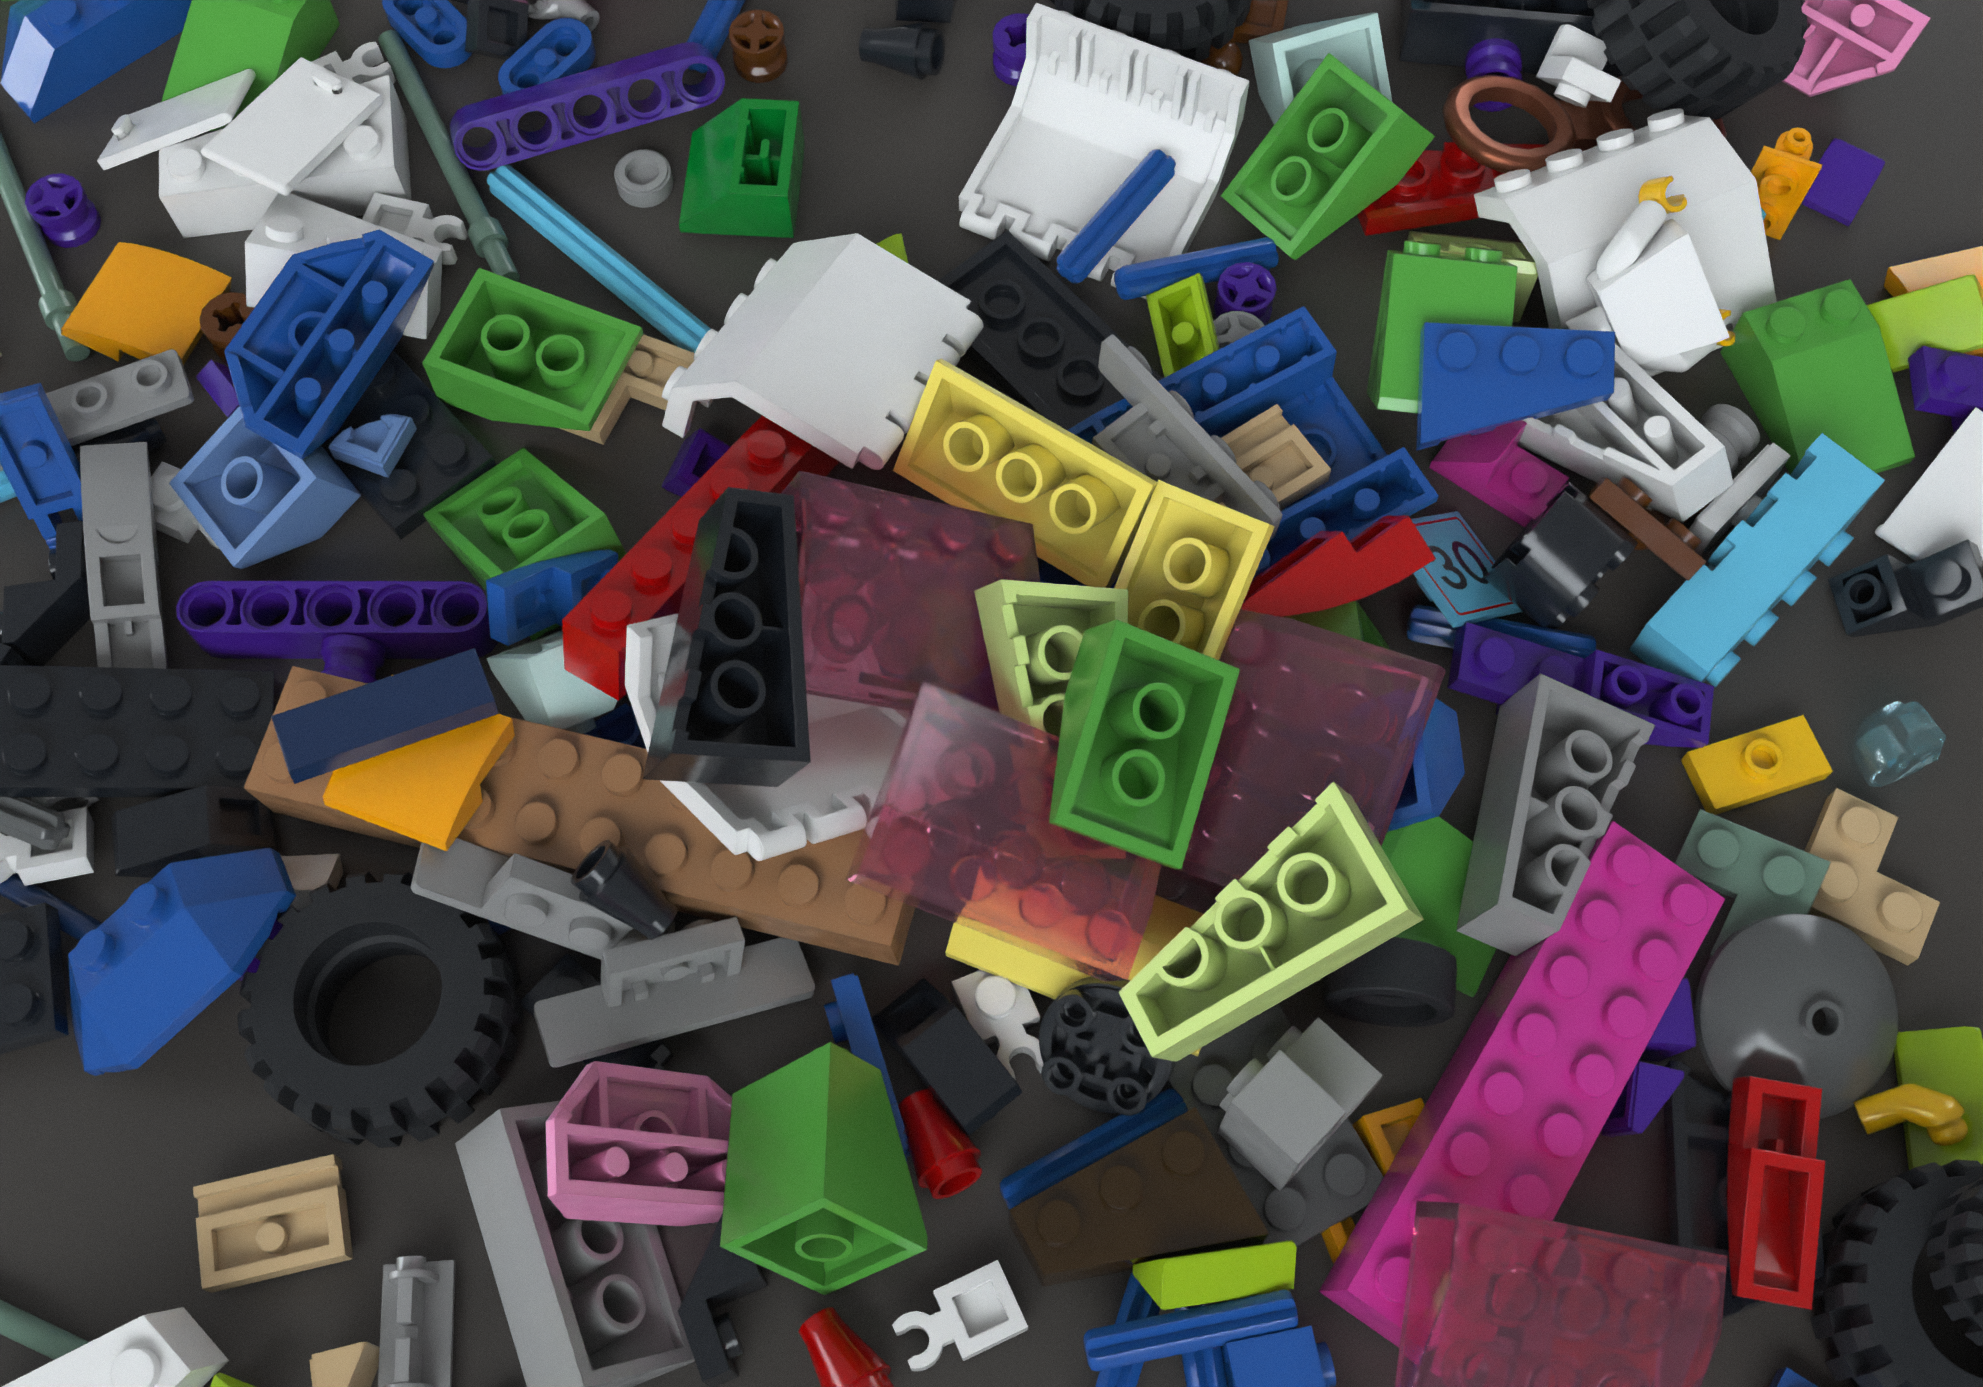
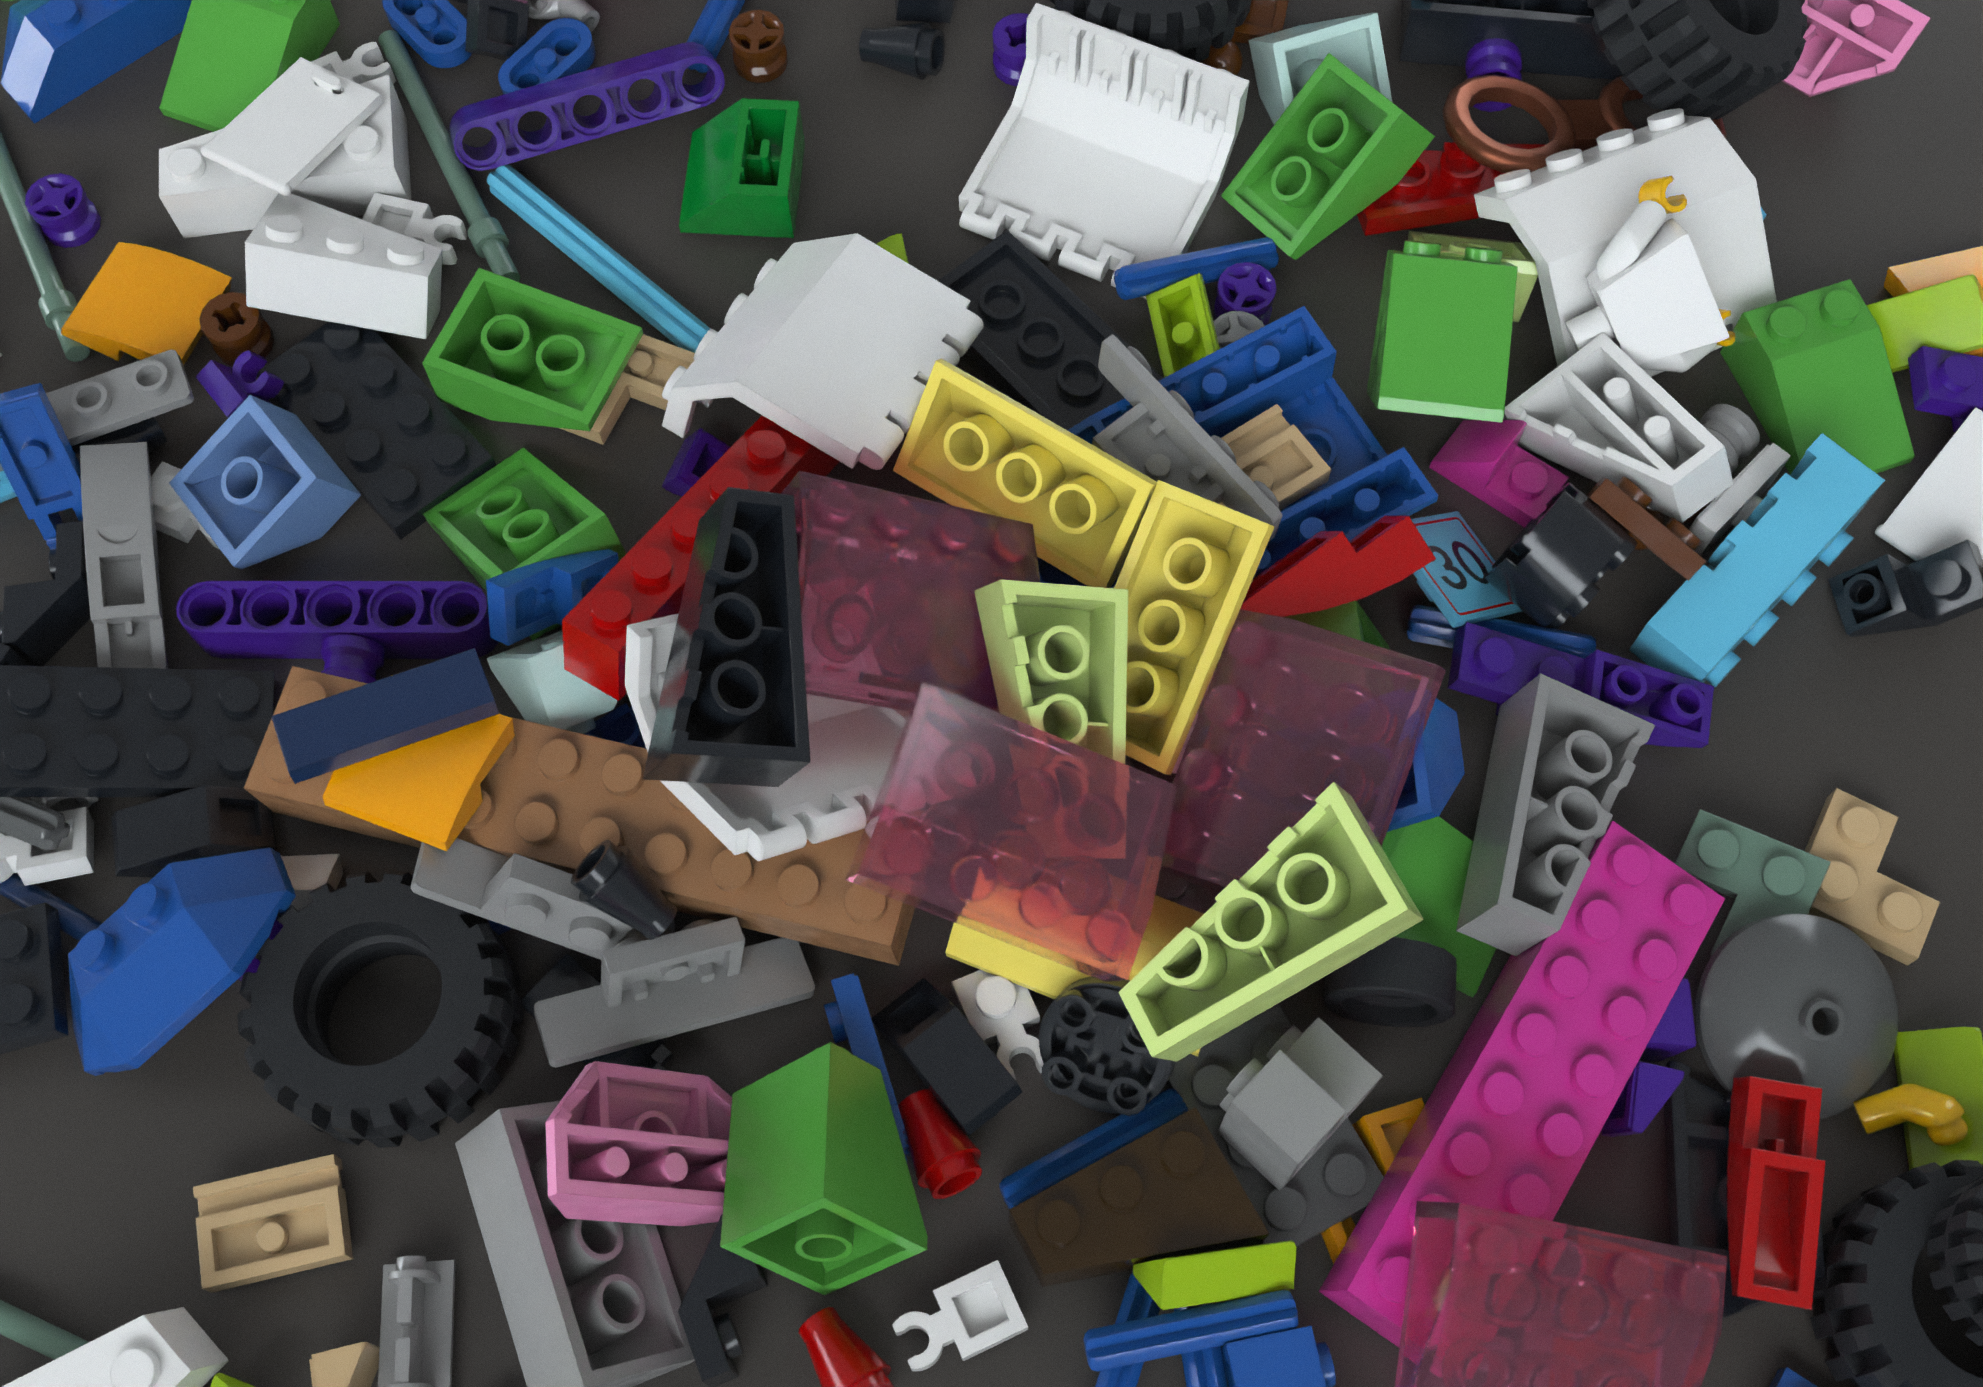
(176, 119): white container -> none
(323, 337): blue wedge -> none
(375, 444): medium blue tile -> none
(643, 178): light grey tile -> none
(1115, 216): blue axle -> none
(1138, 740): bright green slope -> none
(1506, 374): blue wing -> none
(1576, 68): white bracket -> none
(1756, 765): yellow plate -> none
(1784, 178): light orange hinge -> none
(1843, 181): dark purple slope -> none
(1896, 742): clear light blue piece -> none

